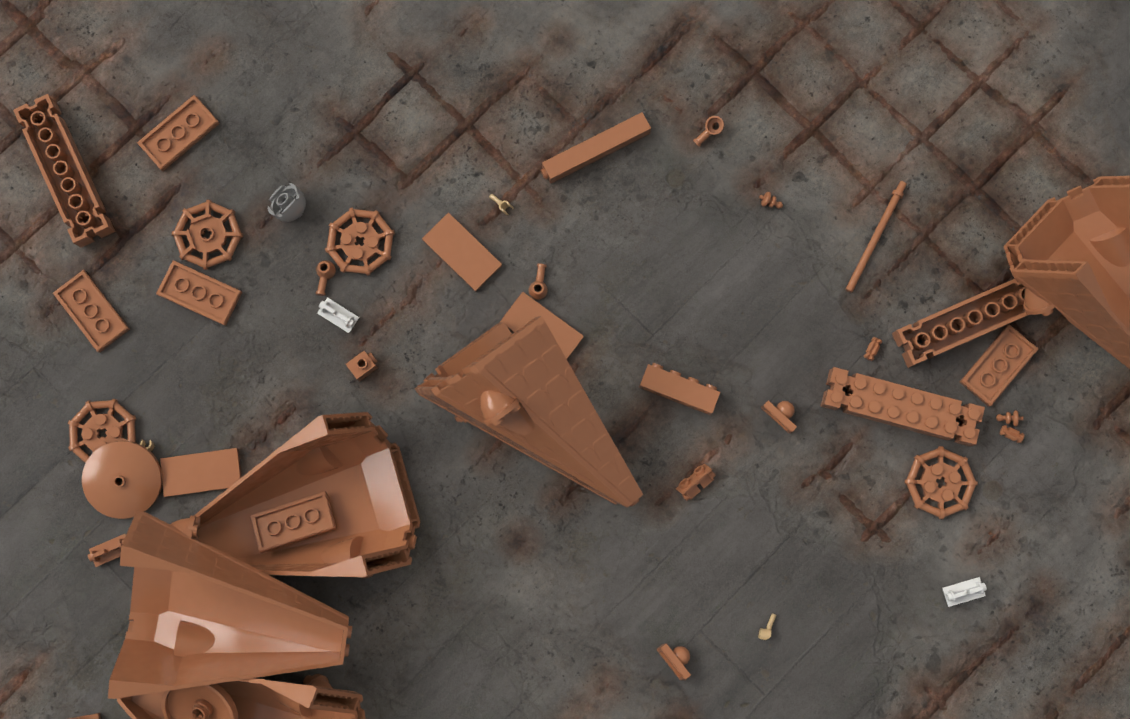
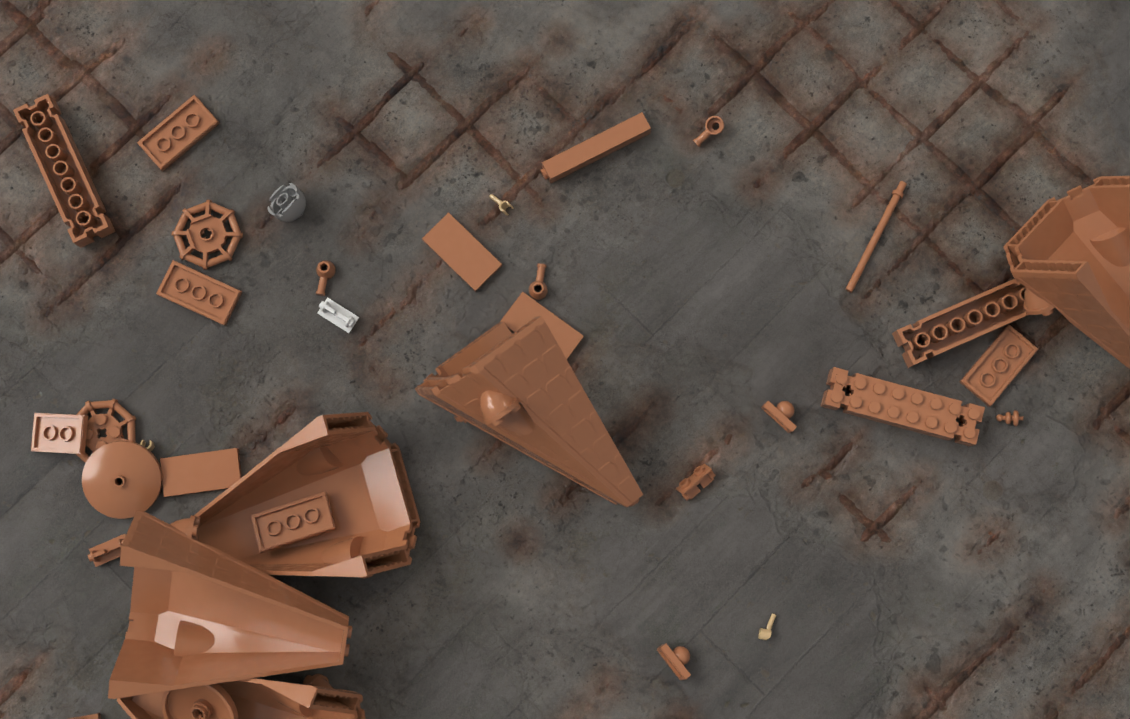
(59, 433): none -> tile
(91, 311): nougat tile -> none
(359, 252): nougat plate -> none
(362, 365): nougat brick -> none
(679, 389): nougat brick -> none
(771, 201): nougat hair -> none
(872, 348): nougat piece -> none
(951, 478): nougat plate -> none
(964, 591): white hinge -> none
(1012, 434): nougat piece -> none

